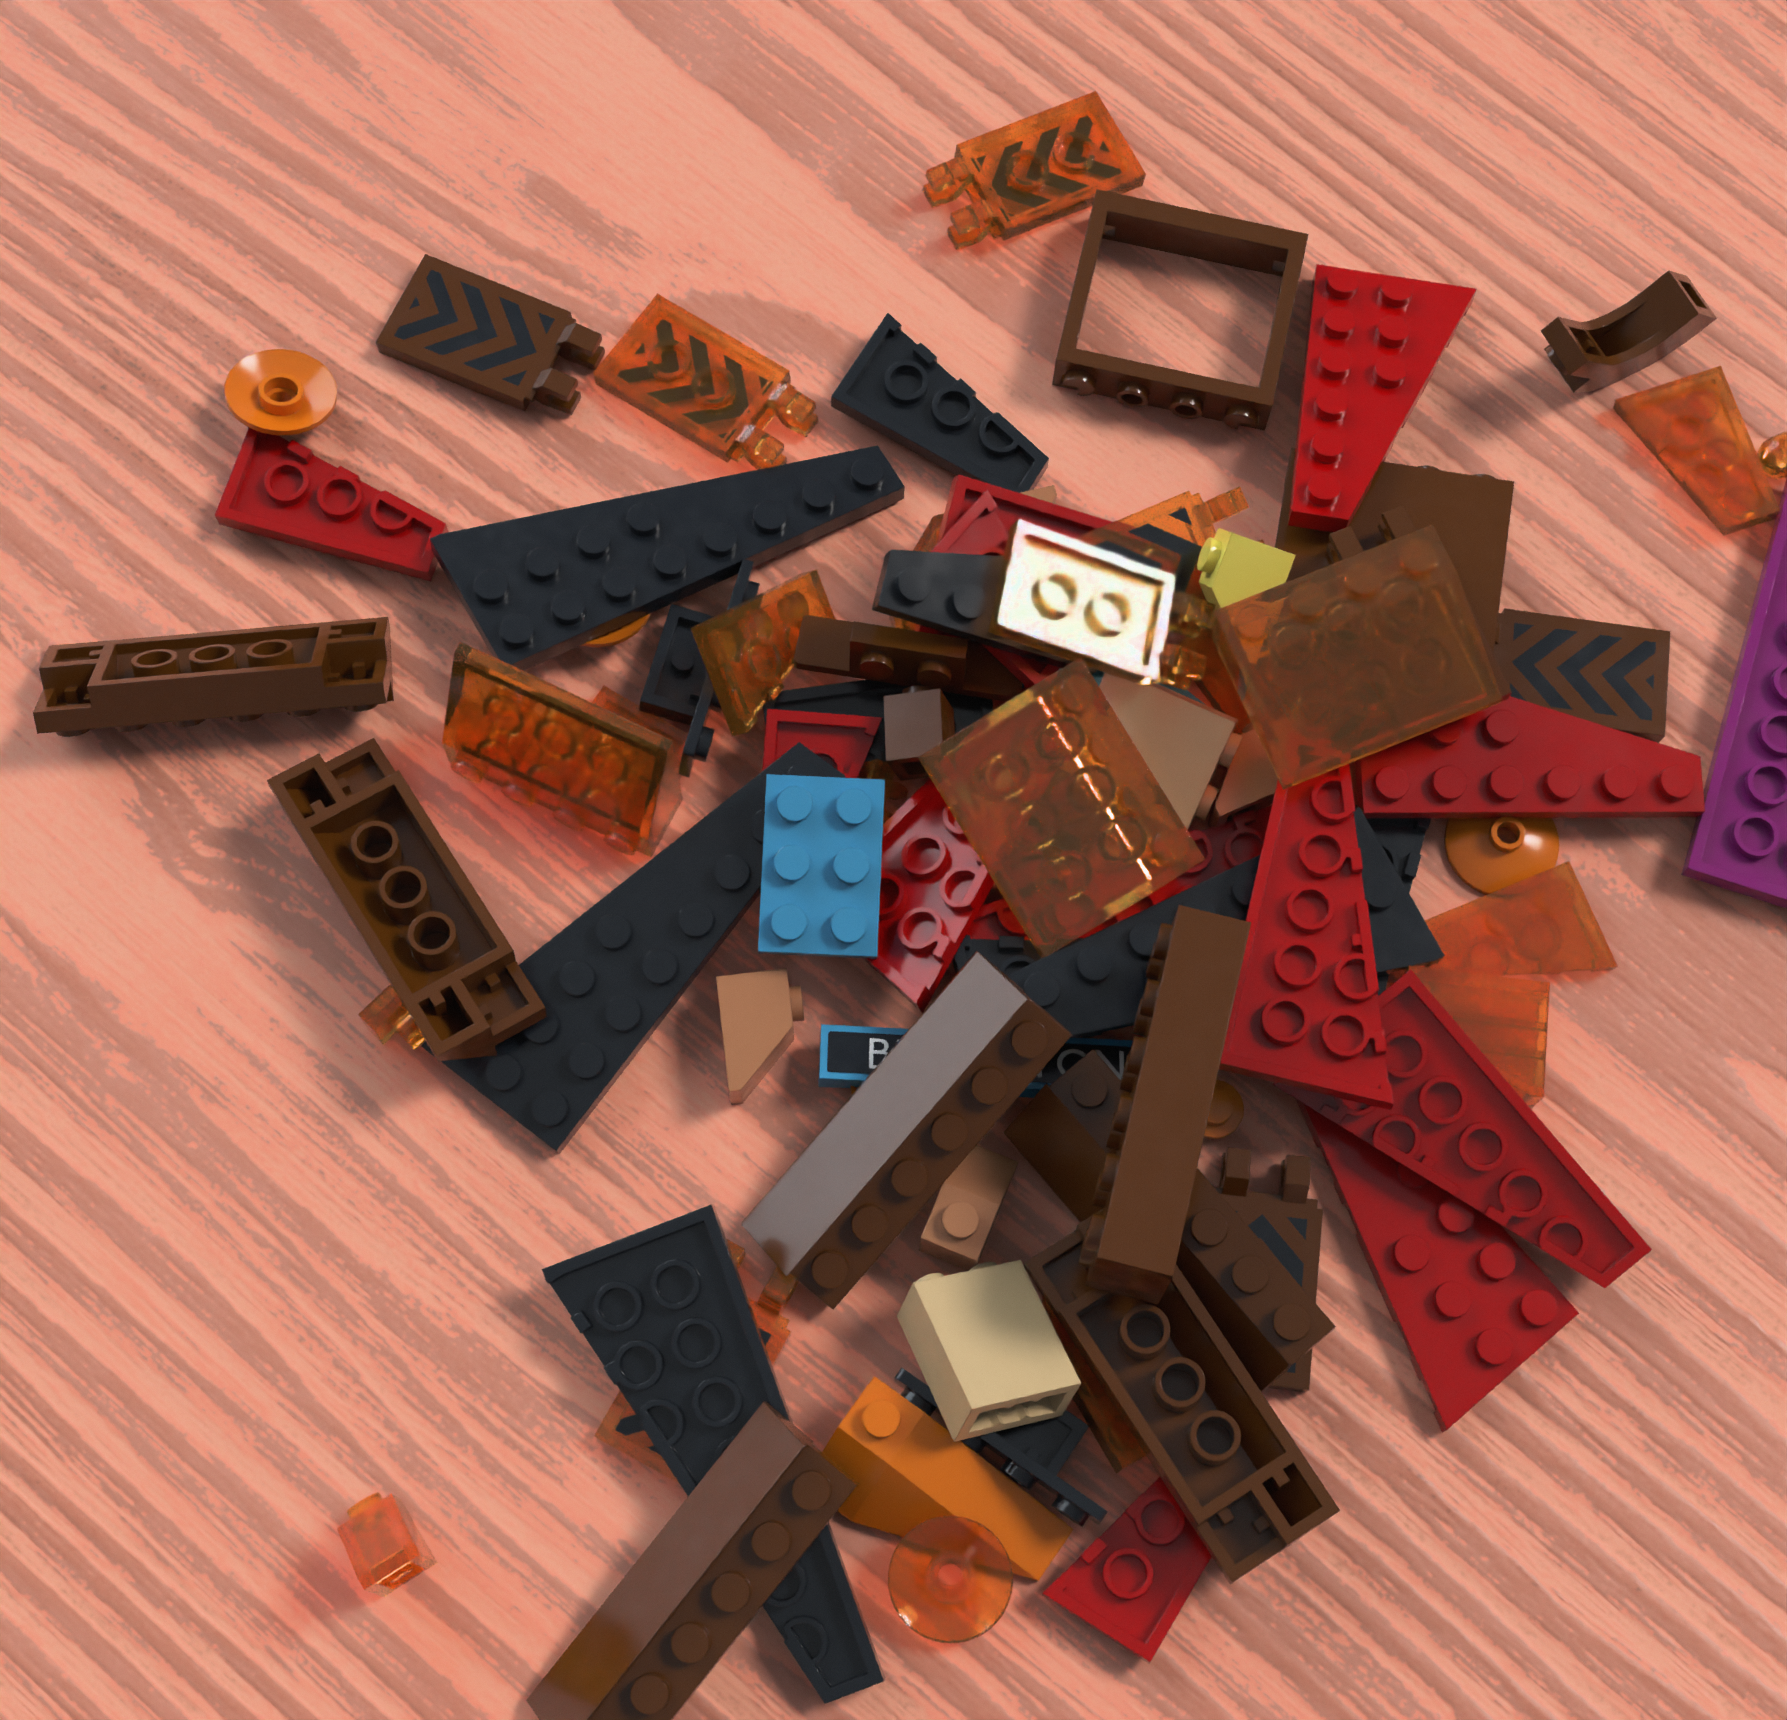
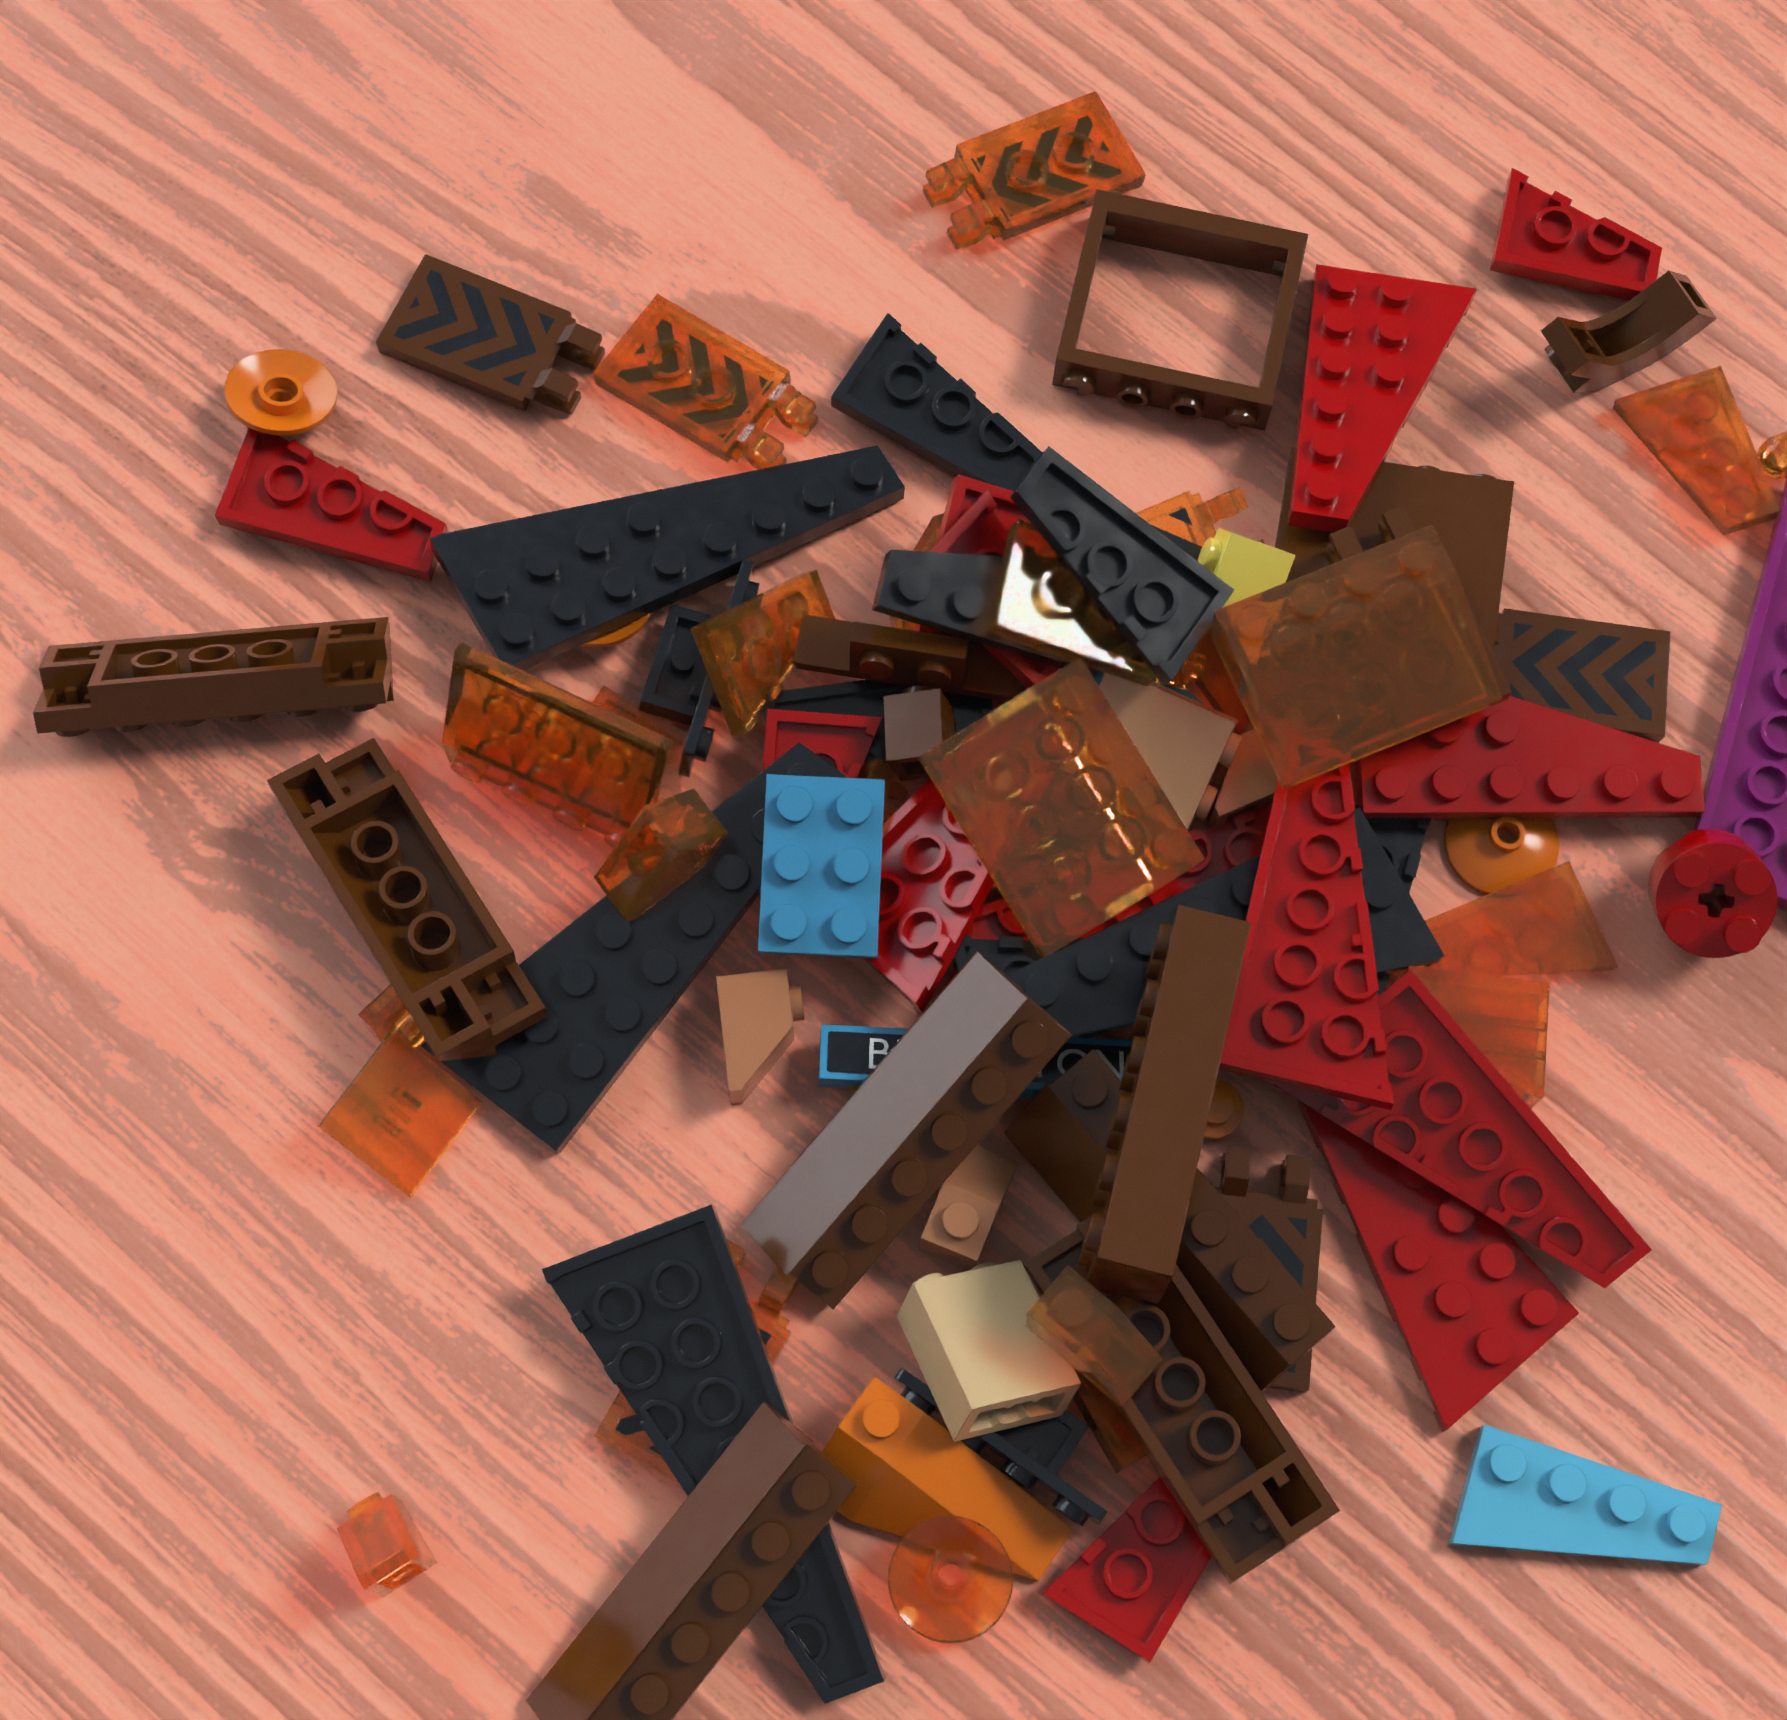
(400, 1113): none -> clear orange piece
(660, 852): none -> clear orange slope
(1093, 1336): none -> clear orange slope
(1130, 569): none -> black wing
(1558, 1502): none -> medium azure wing
(1562, 246): none -> red wing
(1732, 920): none -> red brick

